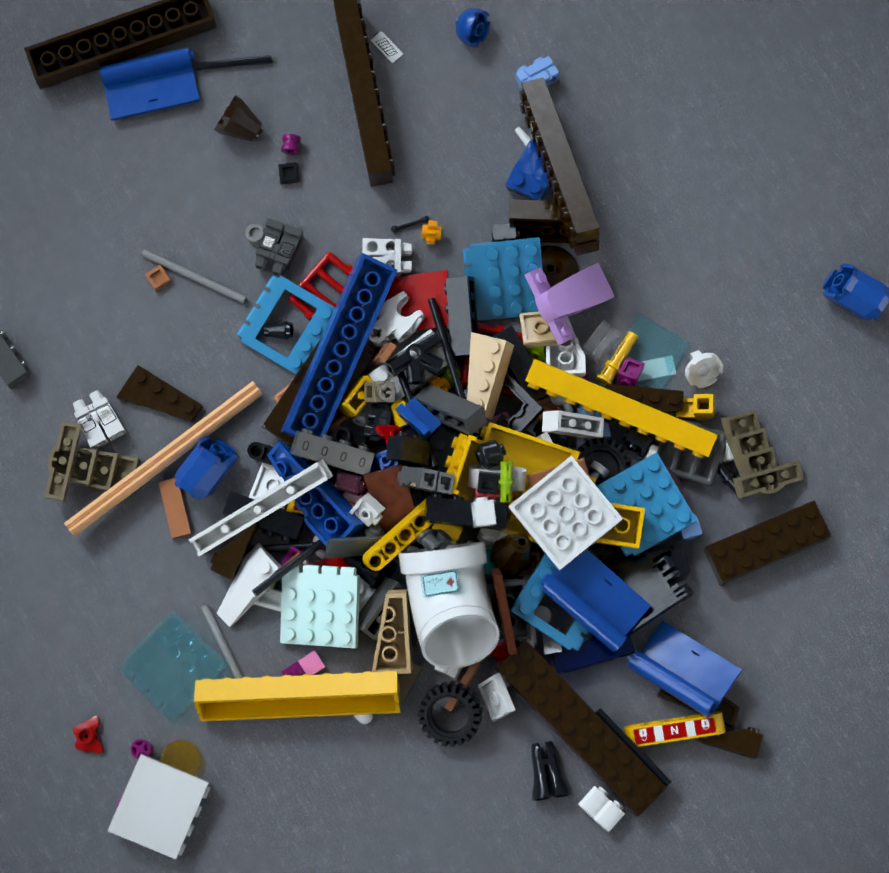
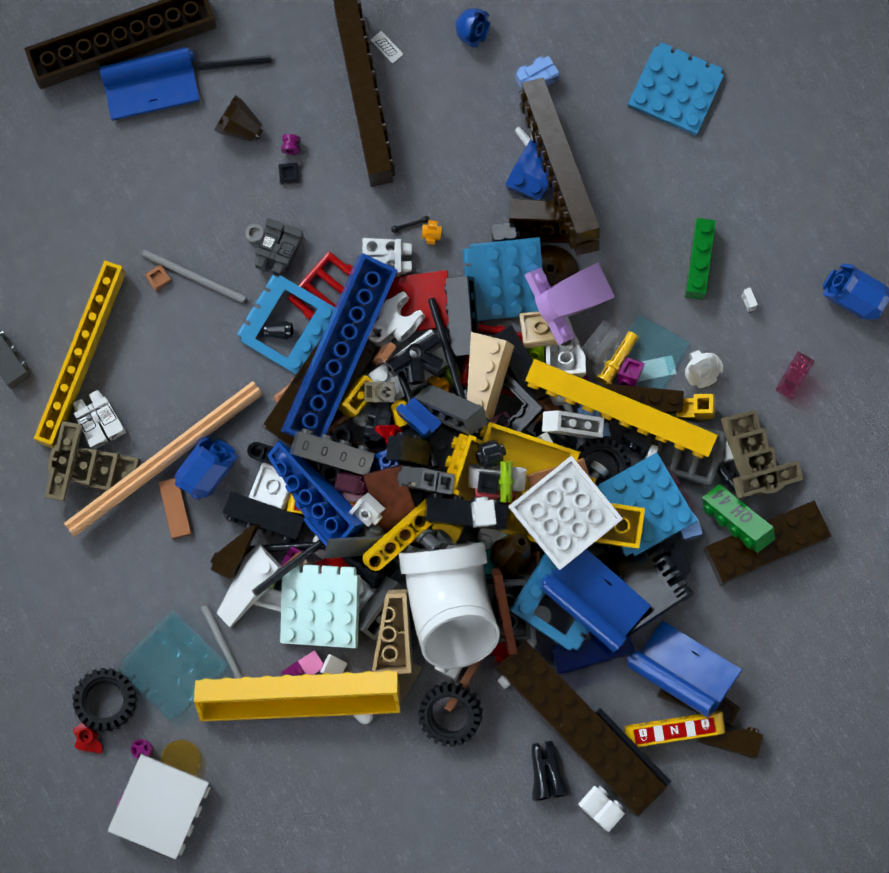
(80, 353): none -> yellow brick
(91, 681): none -> black tyre
(152, 392): dark brown wing -> none
(261, 507): white tile -> none
(333, 665): none -> white tile
(440, 583): clear light blue sticker -> none
(496, 697): white tile -> none
(551, 646): white sticker -> none
(676, 88): none -> dark azure hinge
(700, 258): none -> green brick
(738, 518): none -> green brick
(749, 300): none -> white tile
(795, 375): none -> clear pink brick

